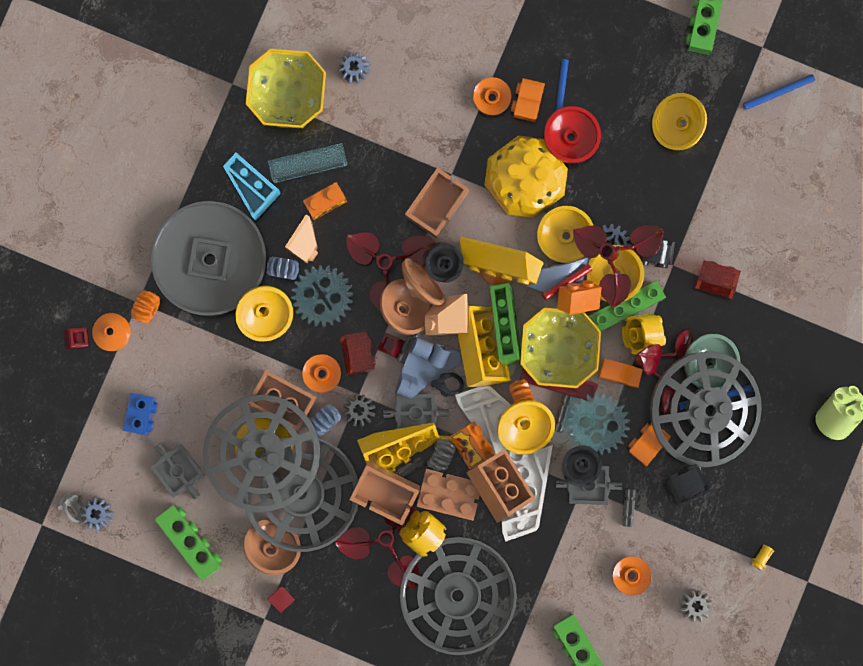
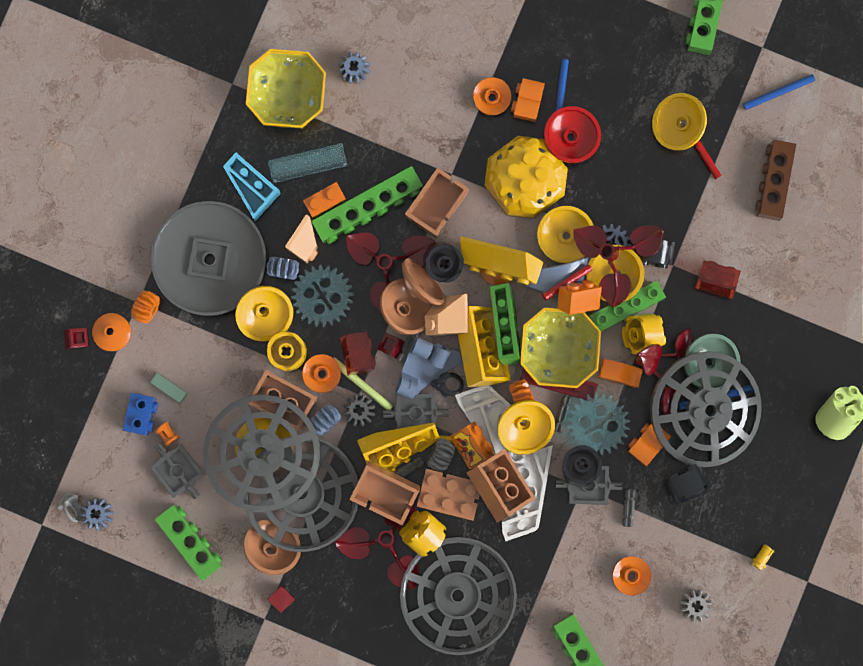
(166, 434): none -> orange bush
(169, 388): none -> sand green piece
(275, 351): none -> yellow brick
(365, 387): none -> yellowish green bar
(389, 186): none -> bright green brick
(707, 159): none -> red bar
(786, 152): none -> reddish brown brick

